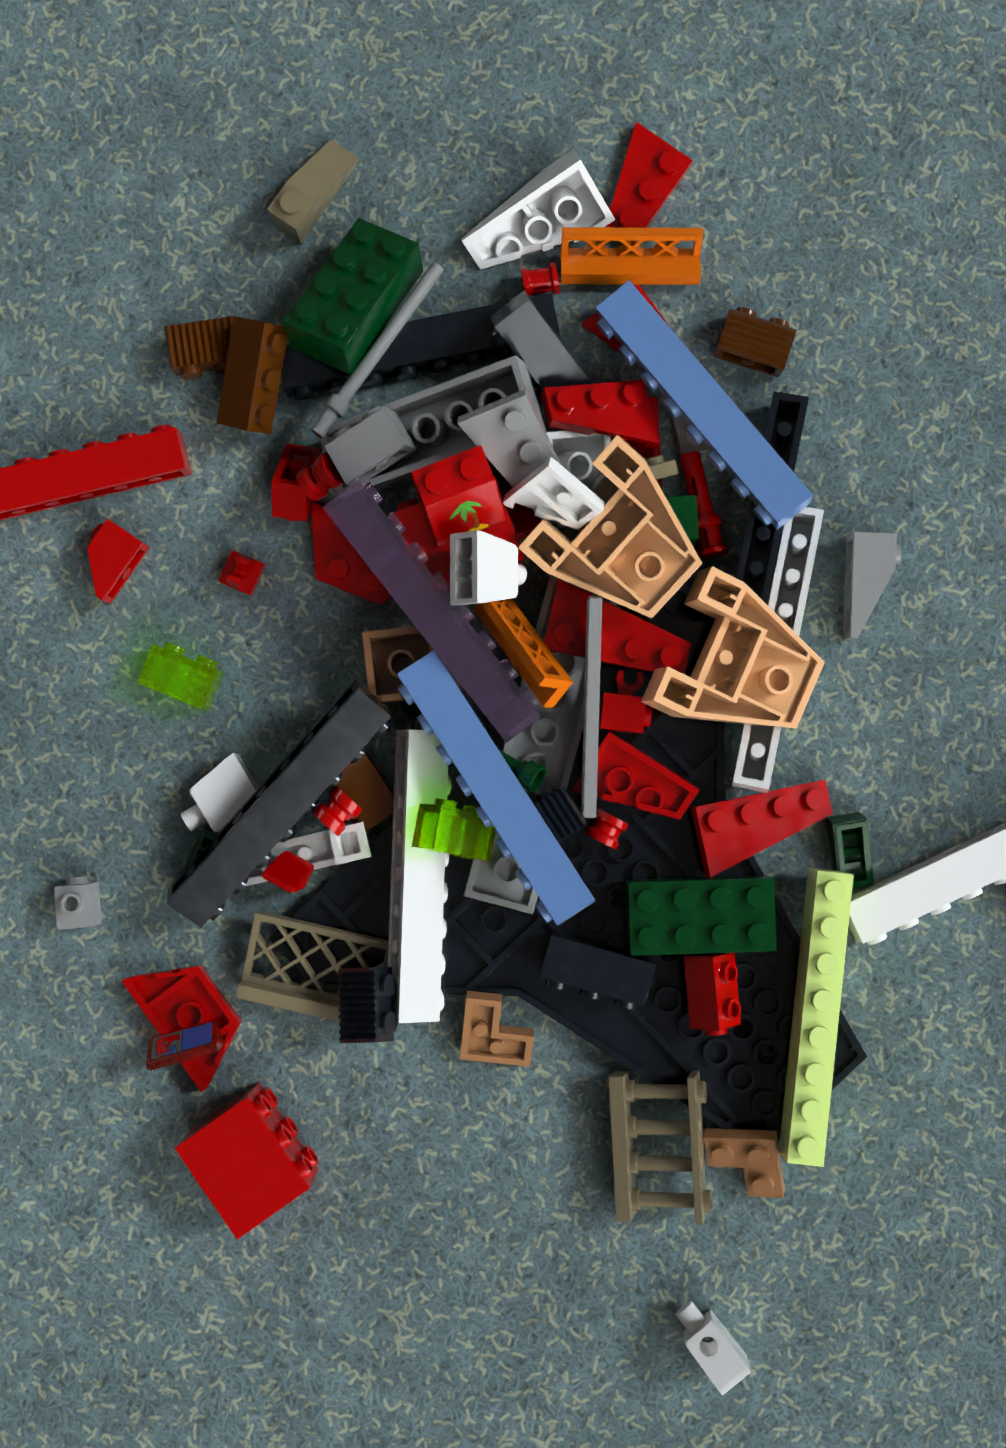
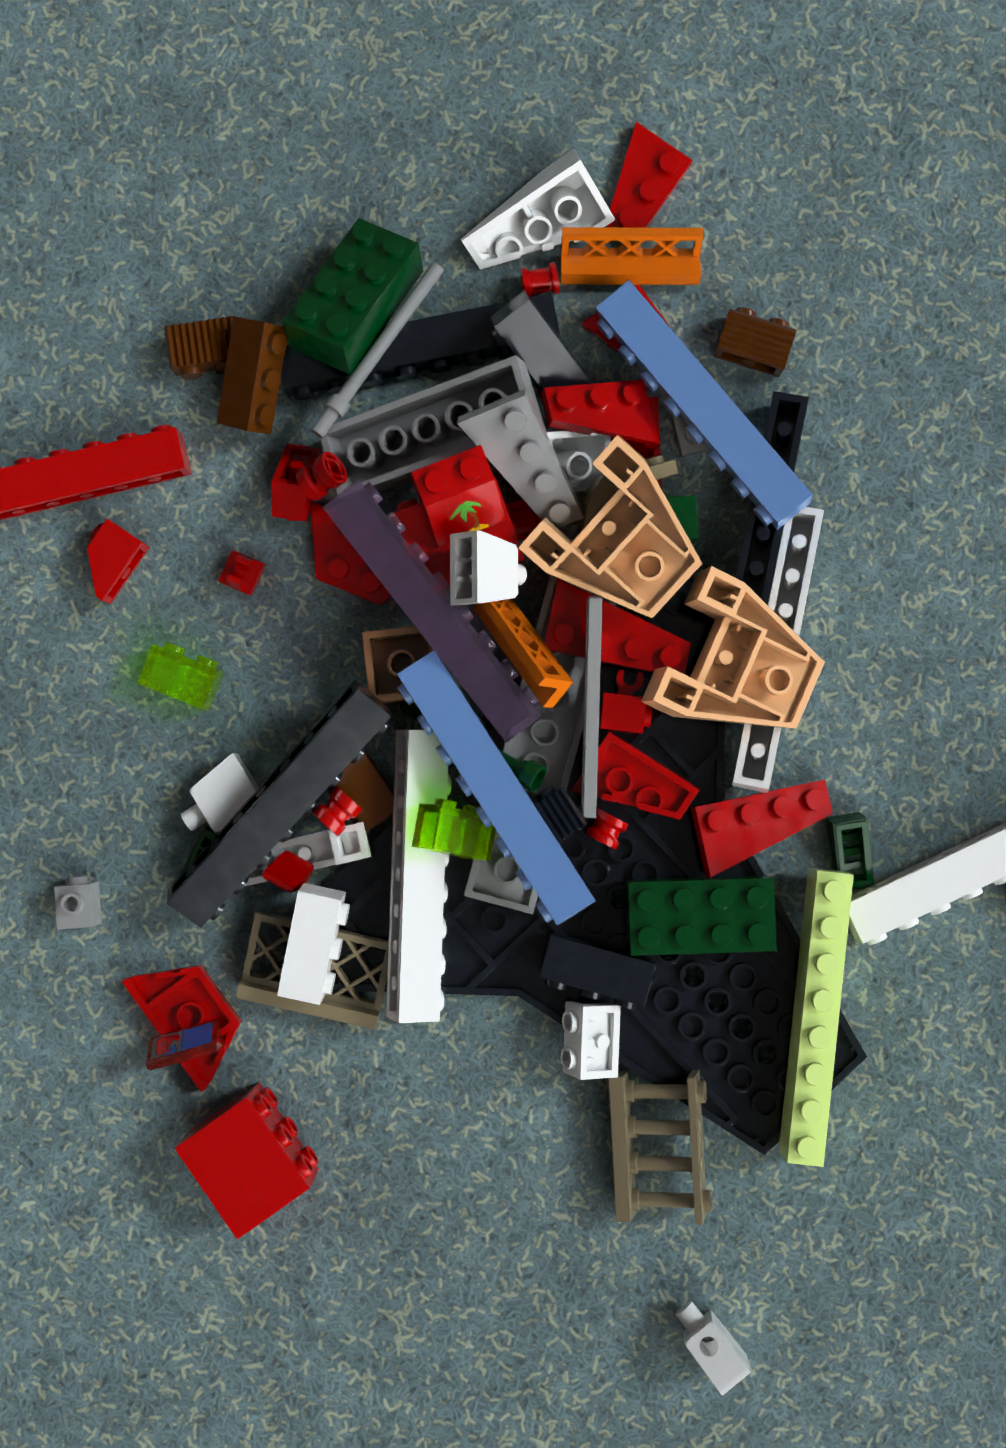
(311, 190): dark tan slope -> none
(313, 944): none -> white brick
(366, 1005): black brick -> none
(369, 445): light grey brick -> none
(486, 1039): medium nougat plate -> none
(556, 496): white wing -> none
(591, 1040): none -> white bracket
(710, 538): red pin -> none
(712, 992): red brick -> none
(754, 1152): medium nougat plate -> none
(868, 568): light grey slope -> none

